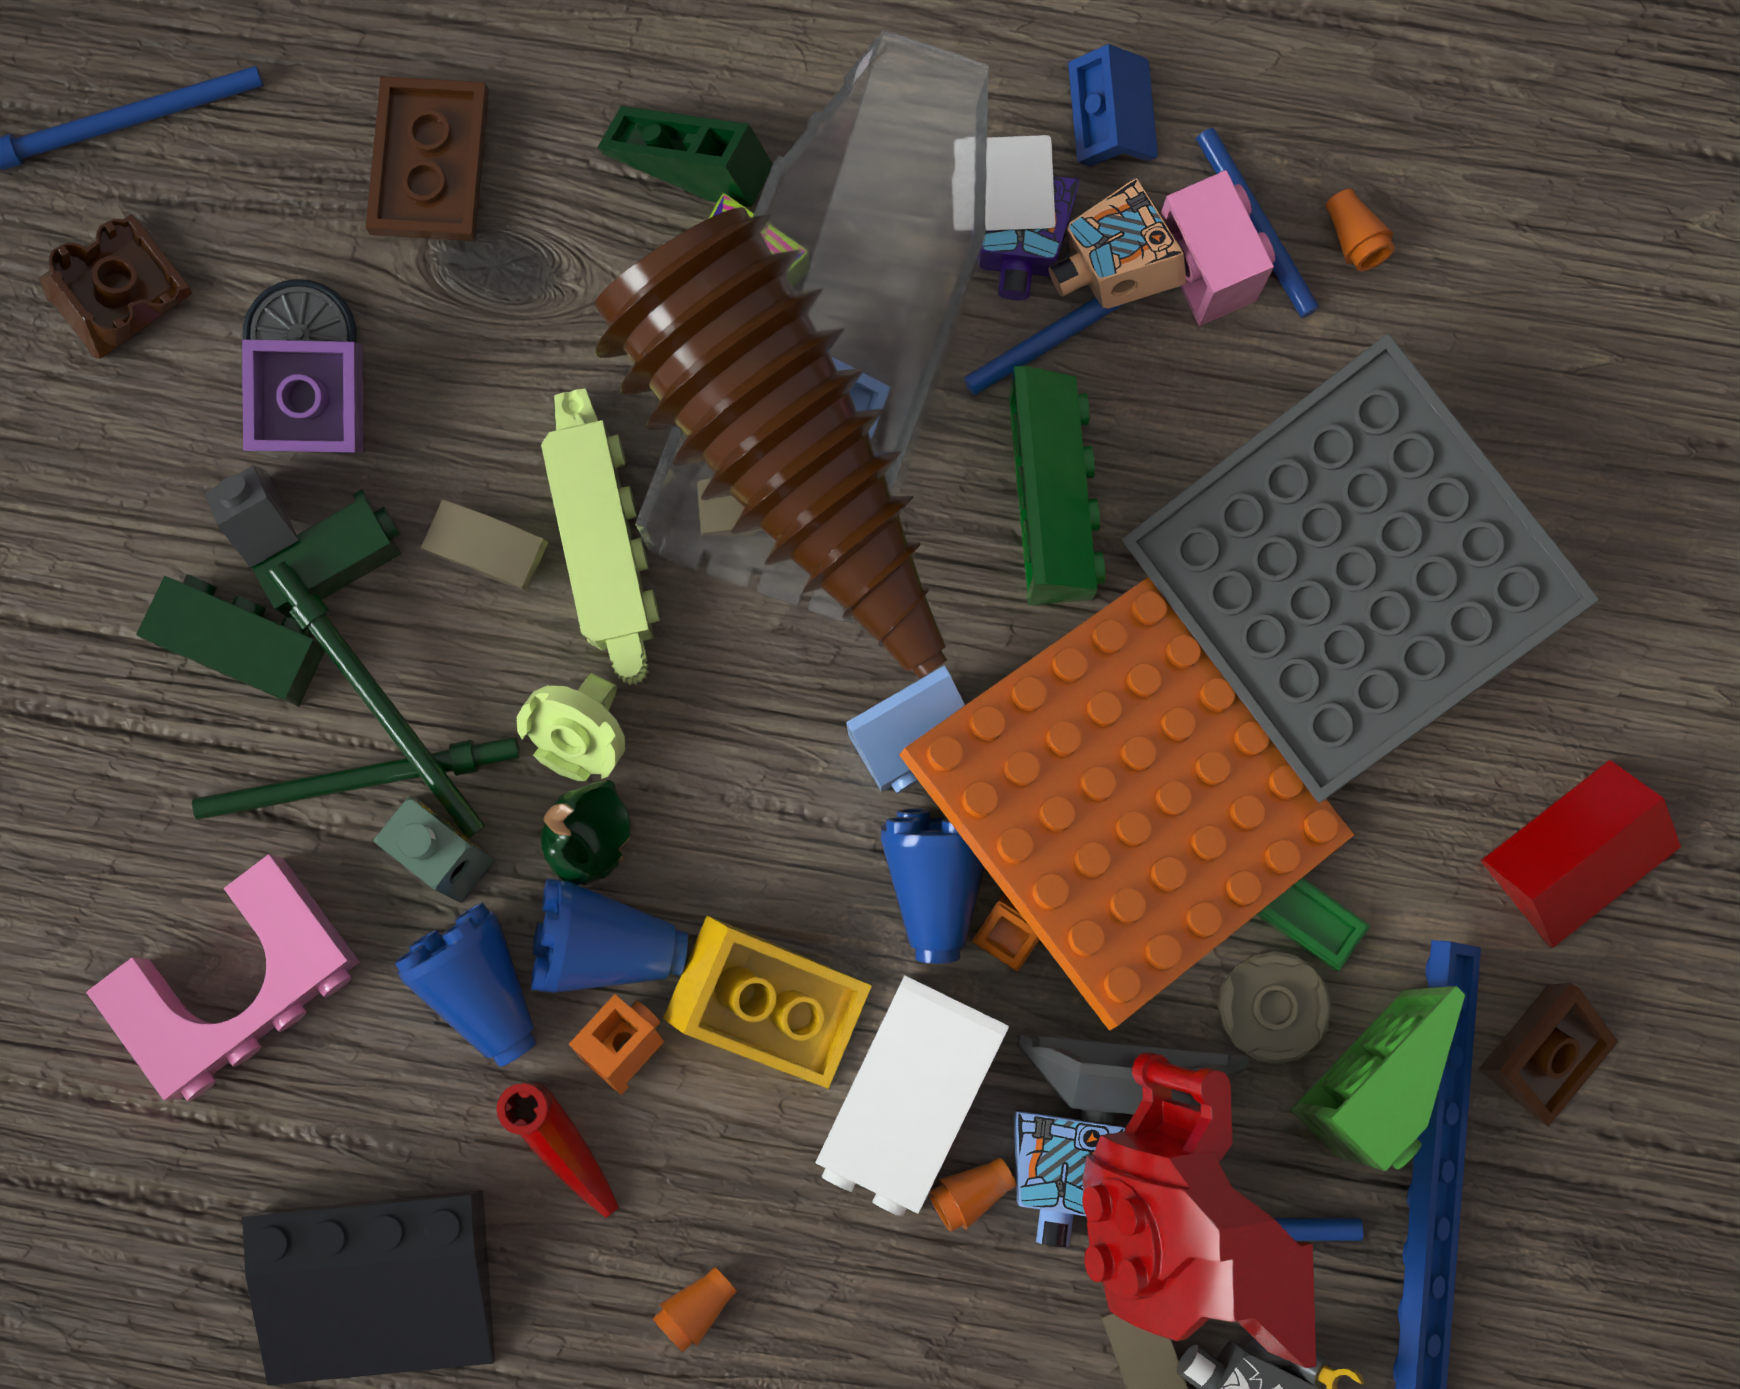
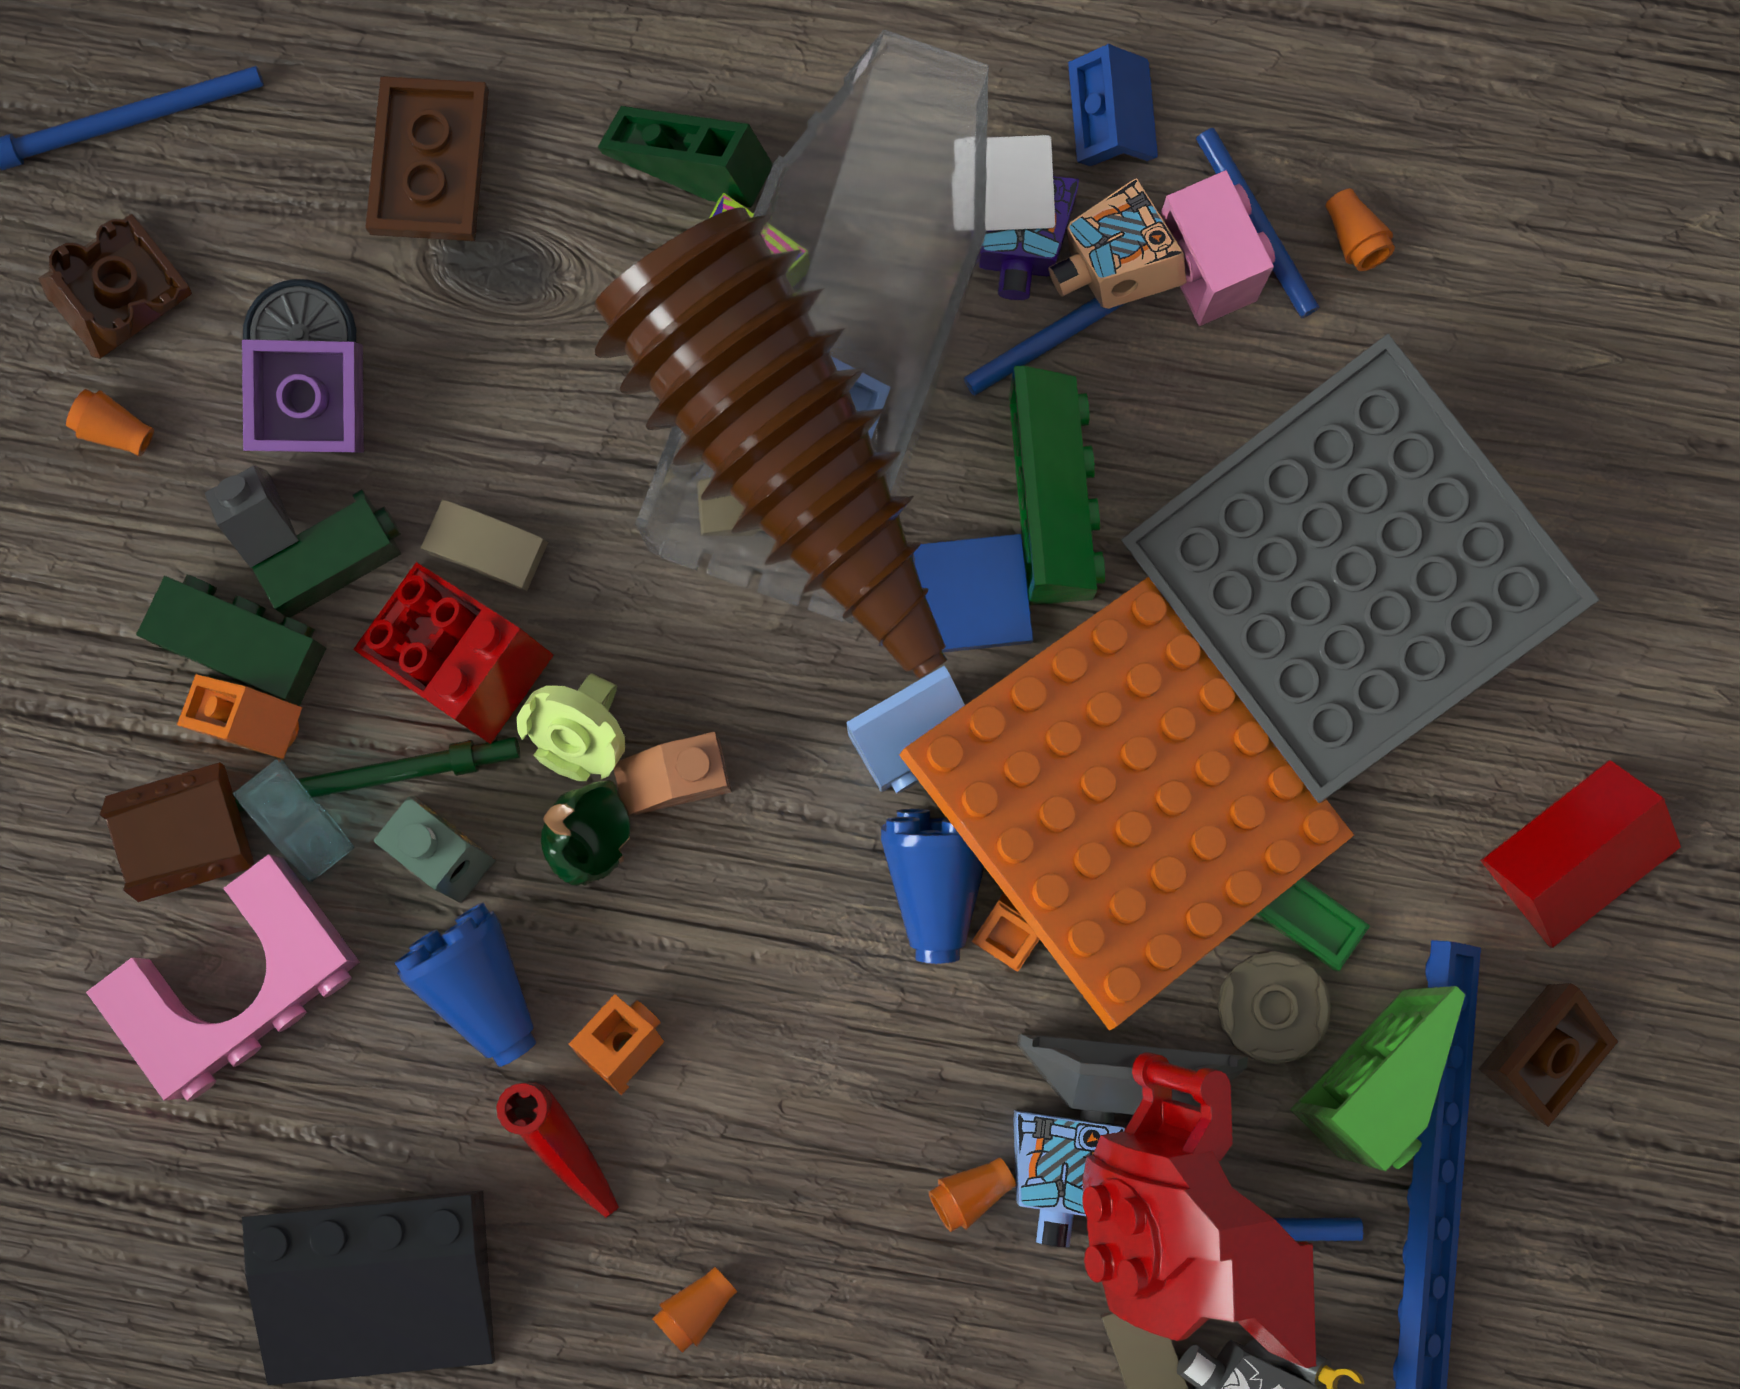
(107, 423): none -> orange cone
(177, 832): none -> reddish brown slope
(240, 716): none -> orange slope
(293, 820): none -> clear light blue slope
(312, 614): dark green bar -> none
(454, 652): none -> red slope
(597, 535): yellowish green hinge -> none
(600, 942): blue cone -> none
(673, 774): none -> nougat slope
(766, 1003): yellow slope -> none
(910, 1097): white slope -> none
(977, 591): none -> blue tile

